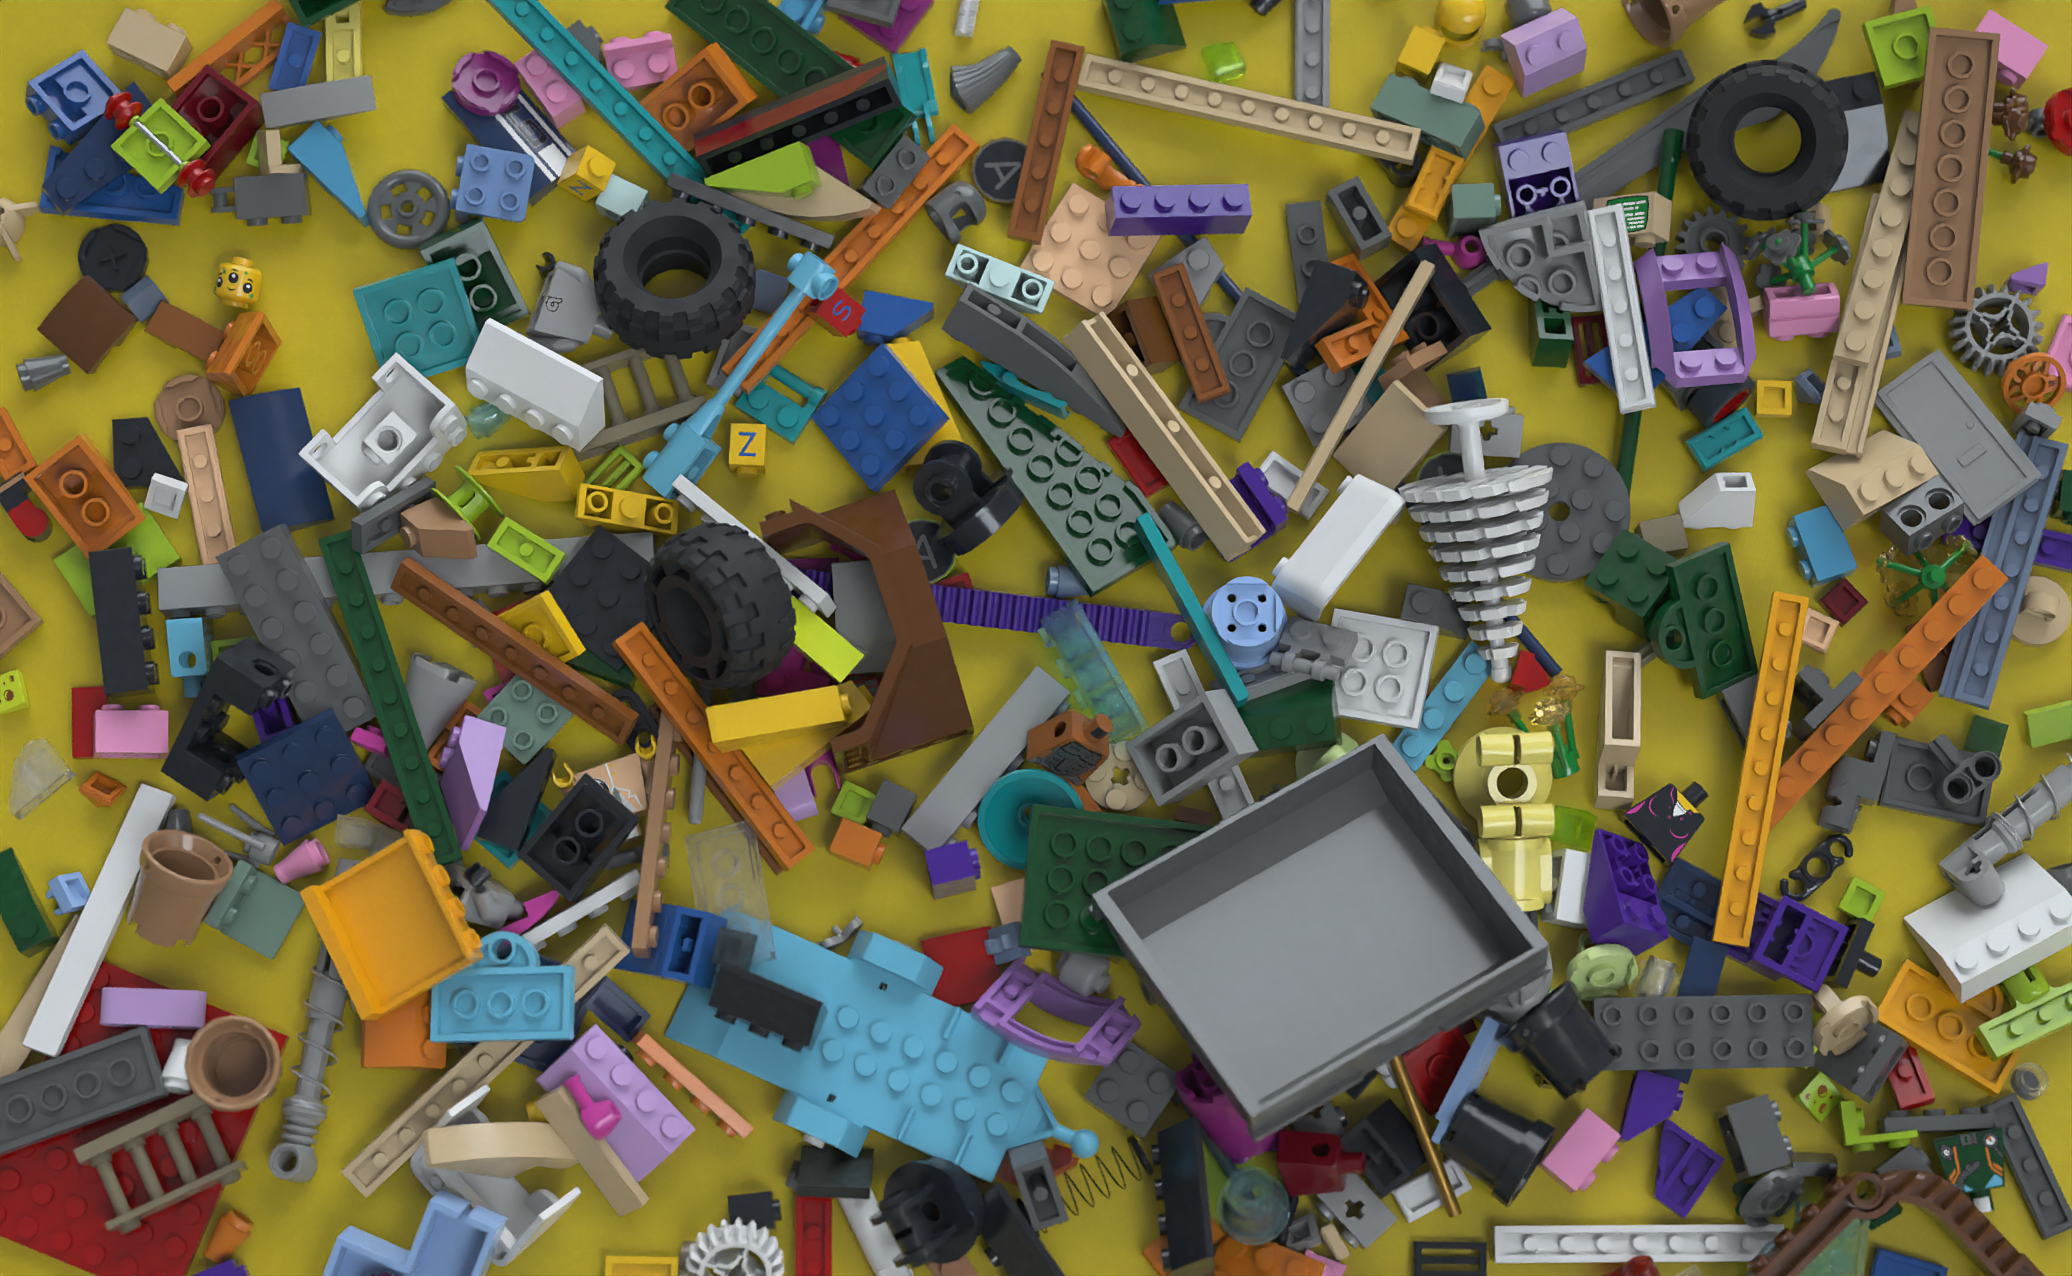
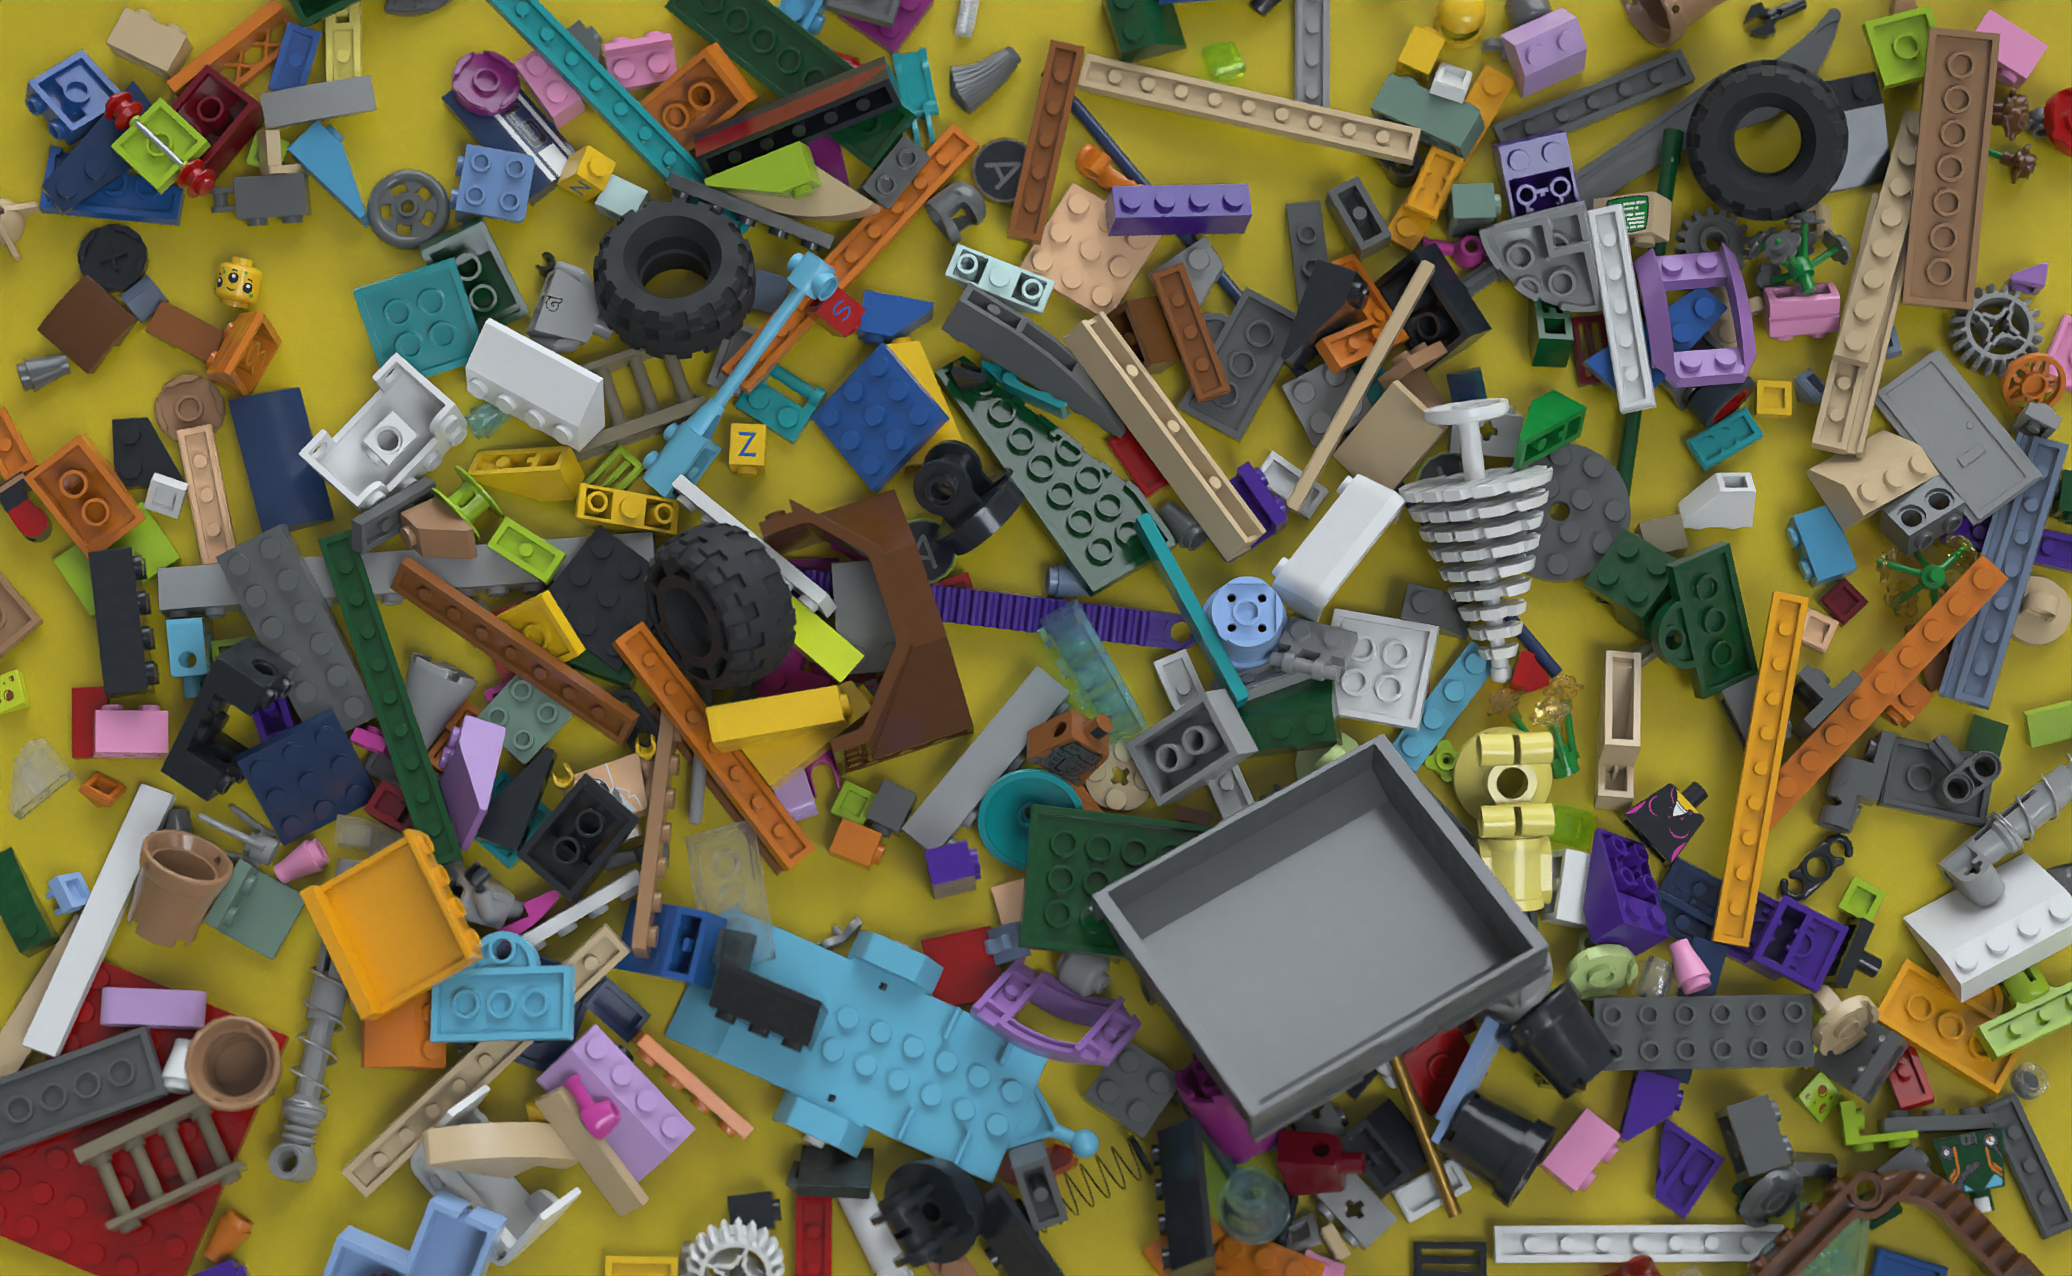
(968, 375): none -> black slope
(1549, 425): none -> green slope
(1688, 968): none -> bright pink cone

